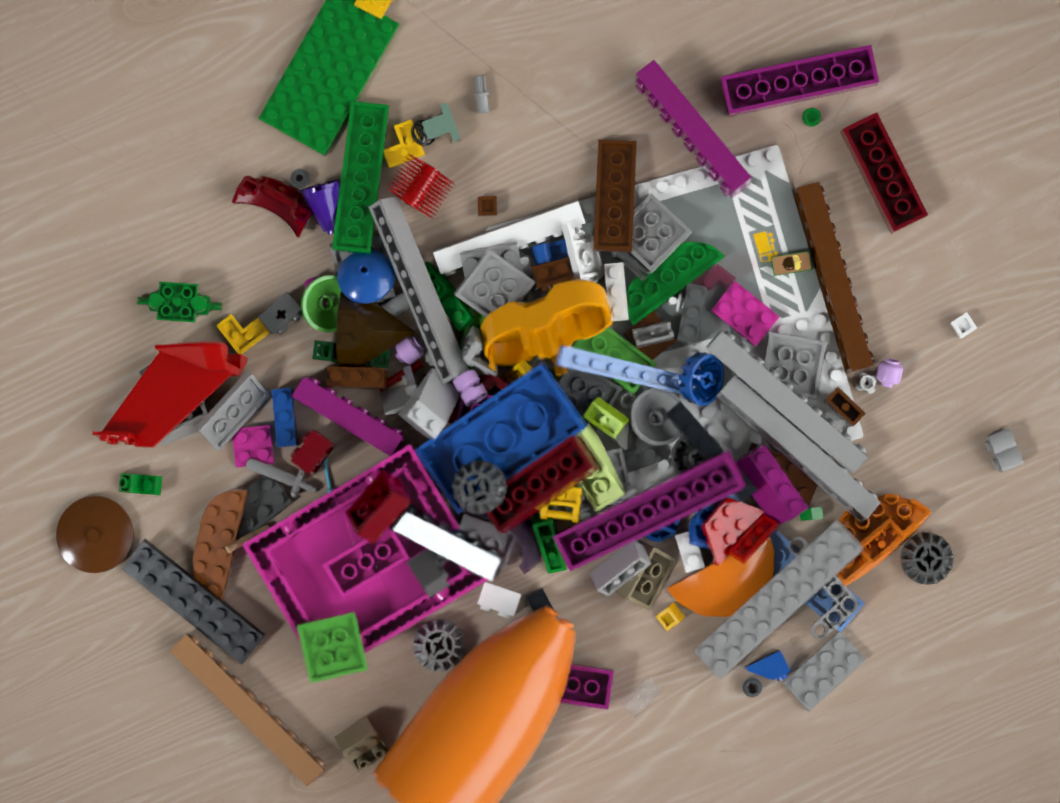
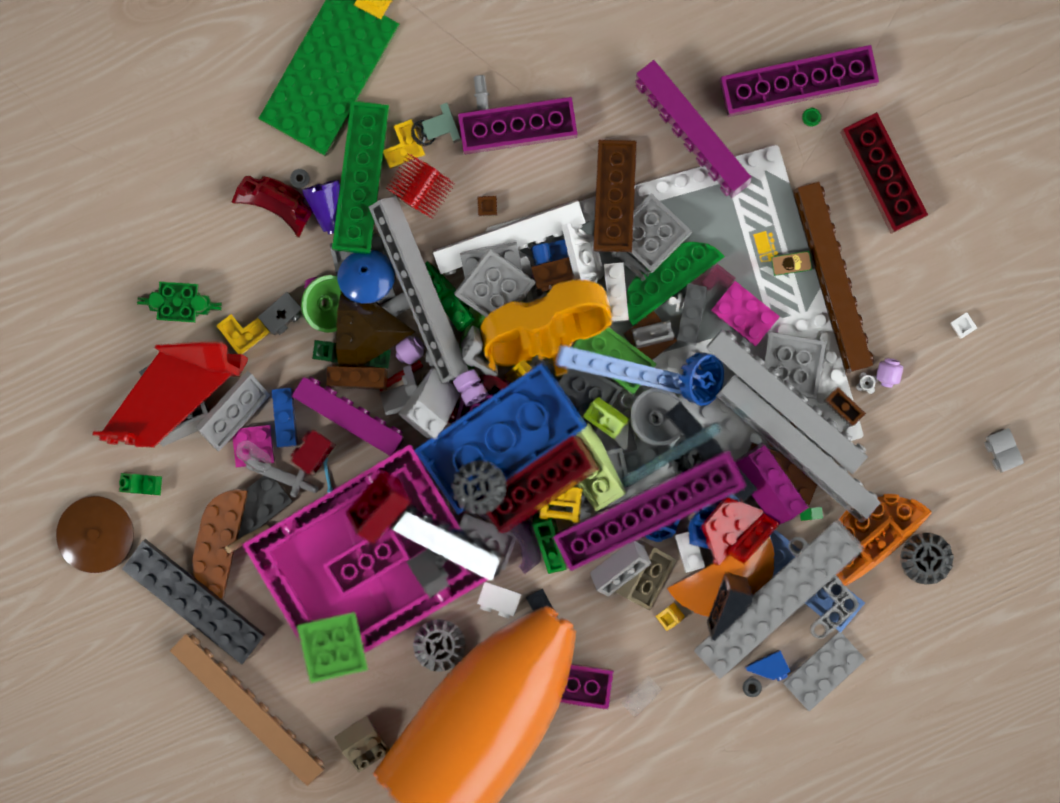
(255, 455): none -> clear plate
(517, 125): none -> magenta brick
(671, 455): none -> clear light blue axle
(729, 605): none -> black slope

